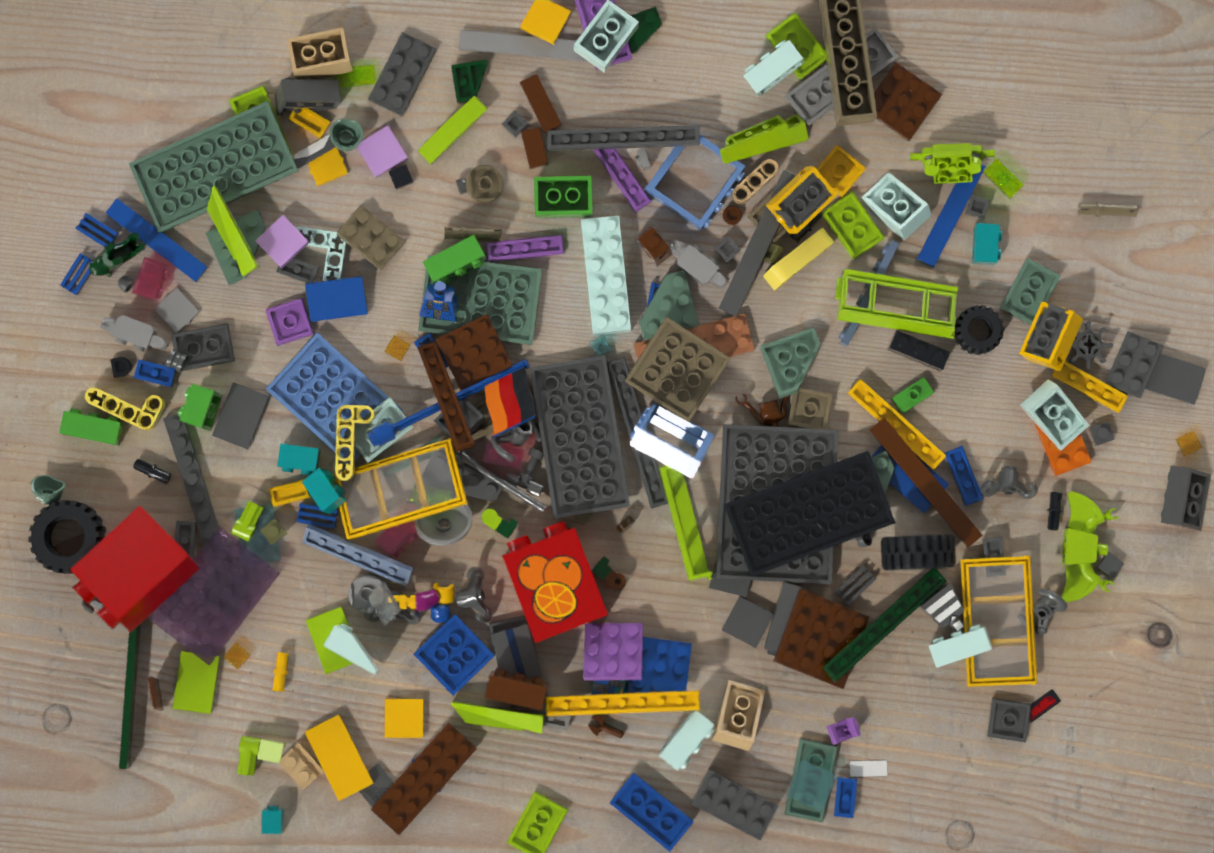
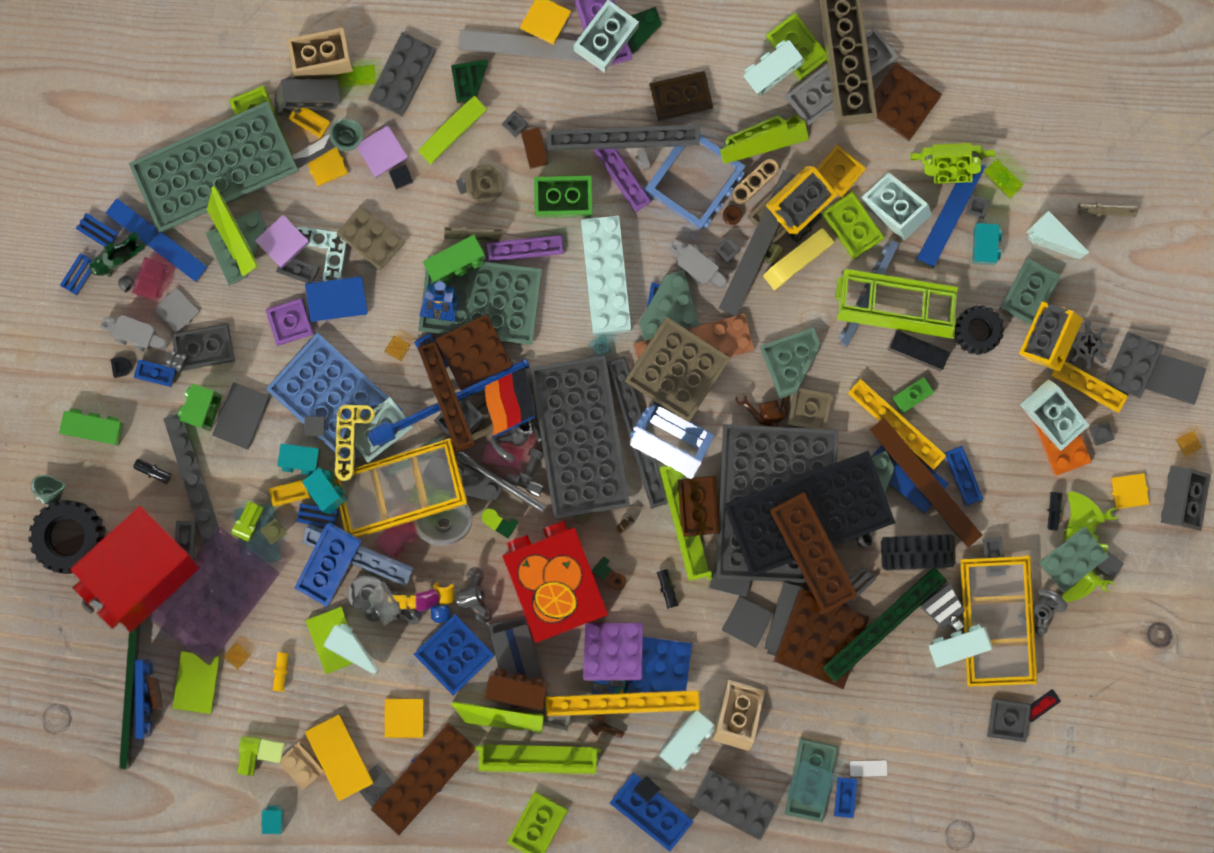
(123, 406): light yellow beam -> none
(143, 706): none -> blue plate
(314, 426): none -> dark grey tile
(327, 564): none -> blue plate
(537, 758): none -> lime piece
(540, 103): reddish brown tile -> none
(646, 789): none -> black tile
(653, 246): reddish brown torso -> none
(667, 588): none -> black pin
(681, 95): none -> dark brown tile
(698, 506): none -> reddish brown tile
(813, 553): none -> reddish brown plate
(843, 730): medium lavender bracket -> none
(1008, 484): dark grey piece -> none
(1054, 236): none -> light aqua slope
(1073, 559): none -> sand green plate
(1130, 491): none -> yellow piece

